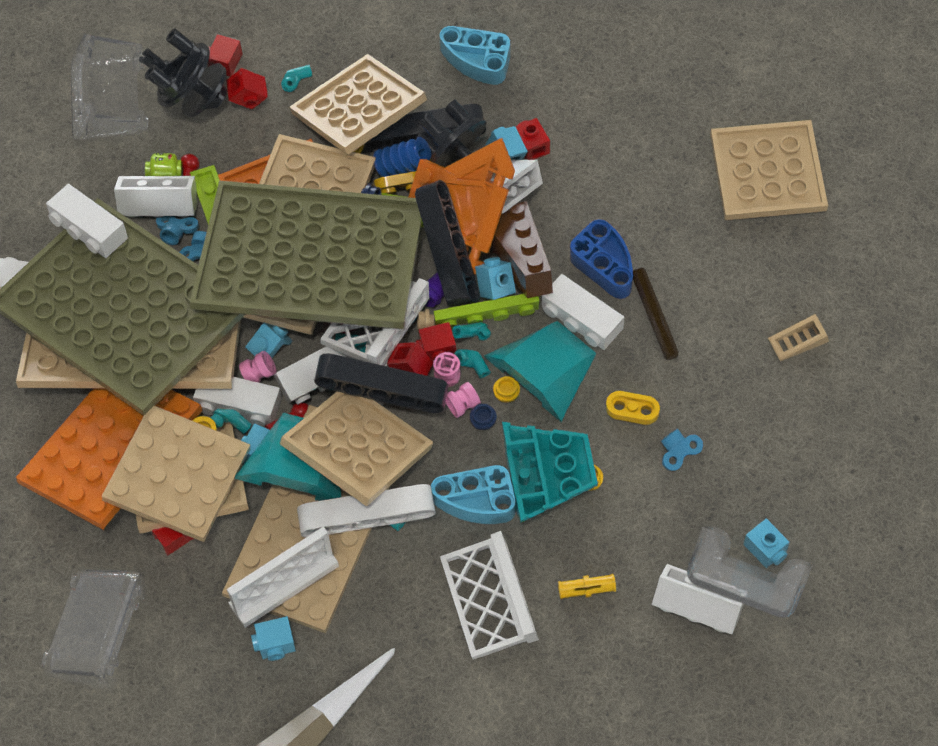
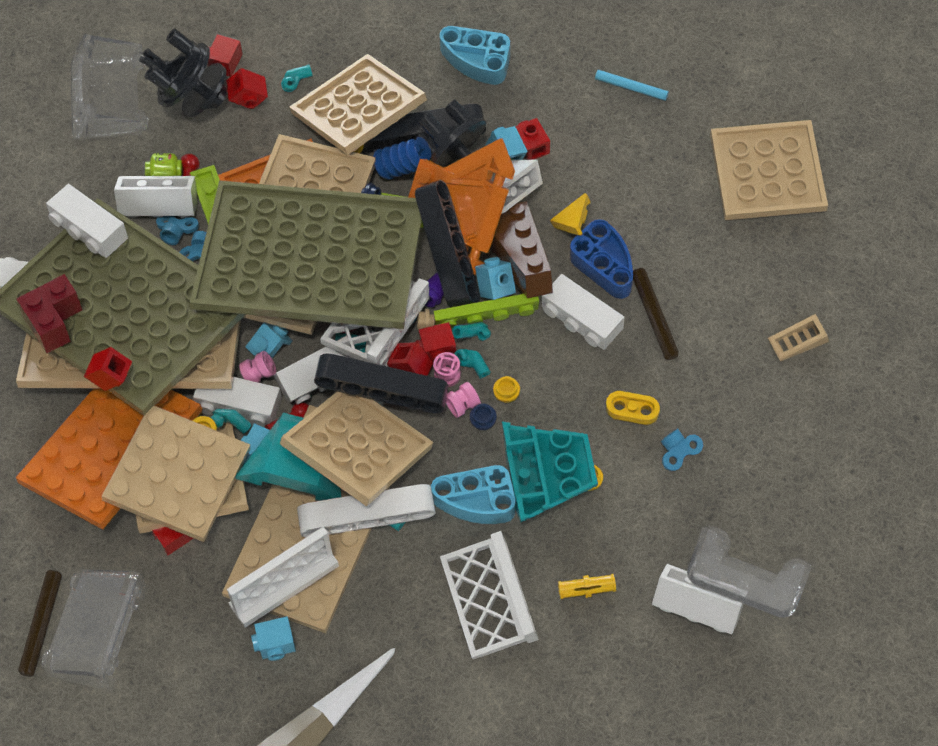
(40, 623): none -> dark brown axle
(47, 308): none -> dark red brick
(108, 369): none -> red brick
(391, 183): yellow plate -> none
(547, 364): teal wedge -> none
(572, 216): none -> yellow tile
(631, 85): none -> medium azure bar
(767, 544): medium azure brick -> none

